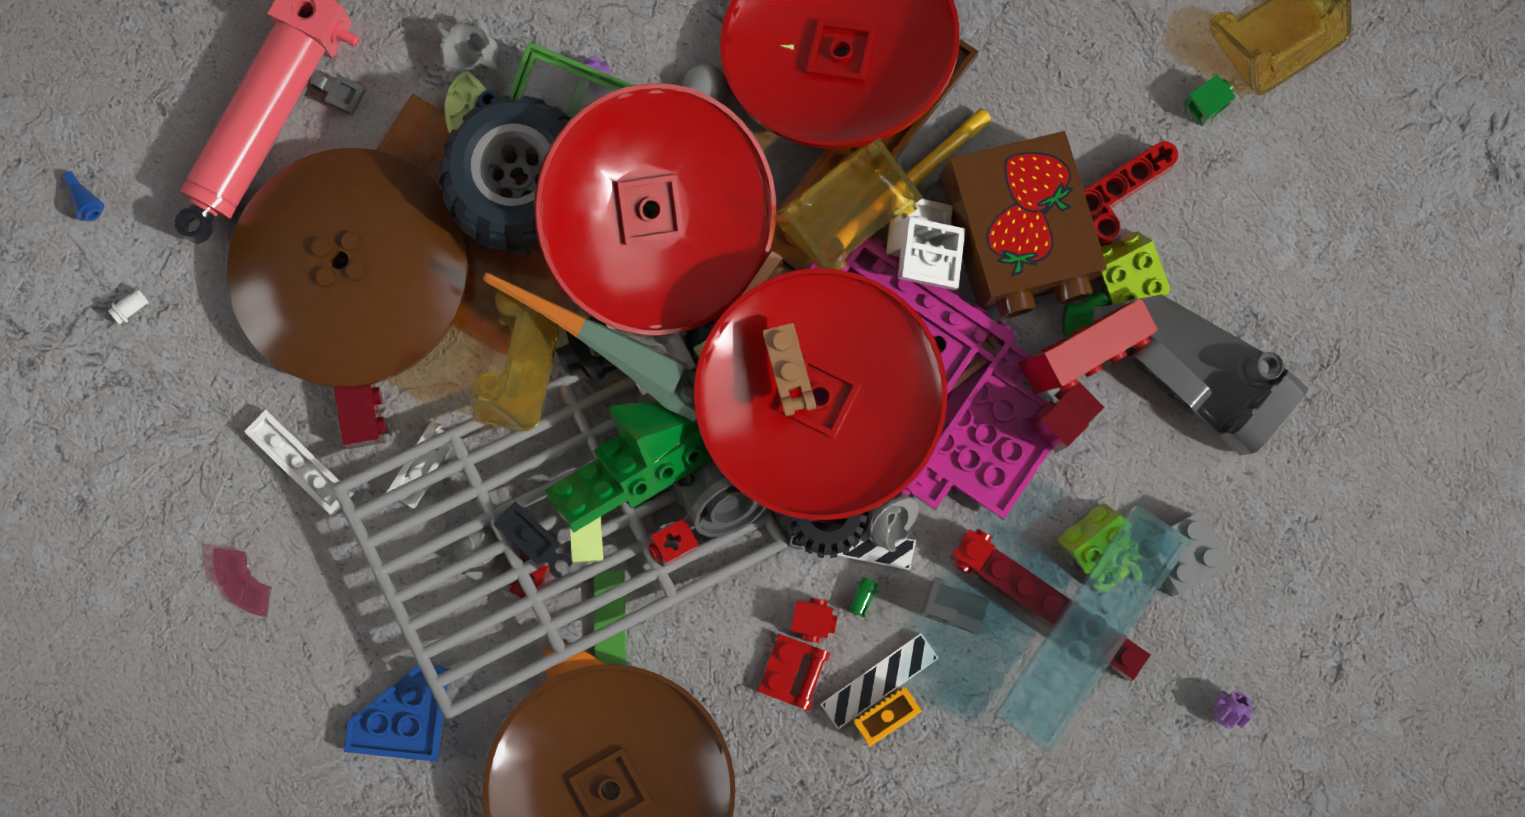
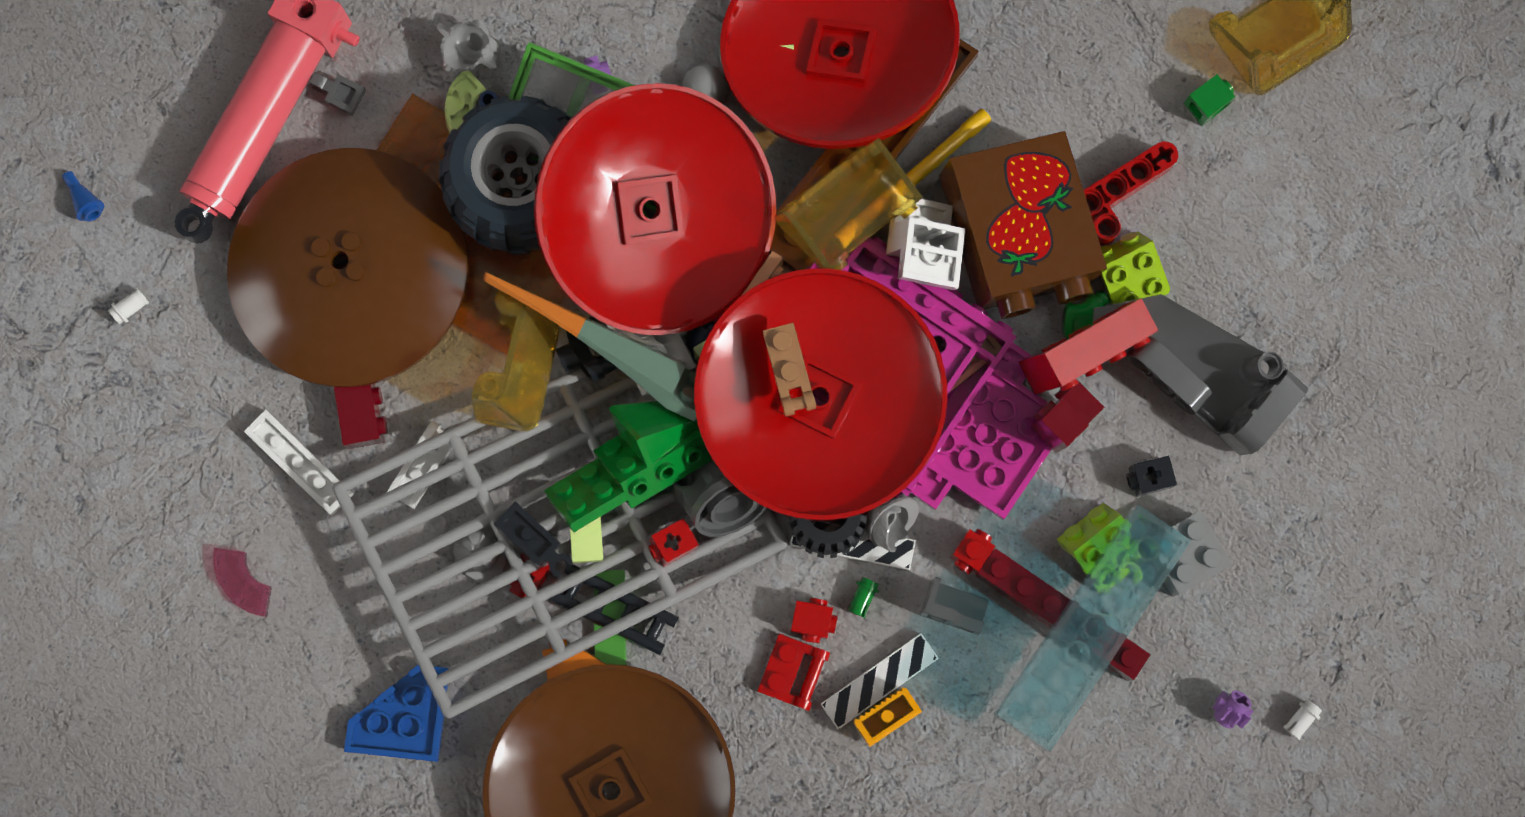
(633, 603): none -> black bar
(1160, 467): none -> black brick
(1302, 719): none -> white pin

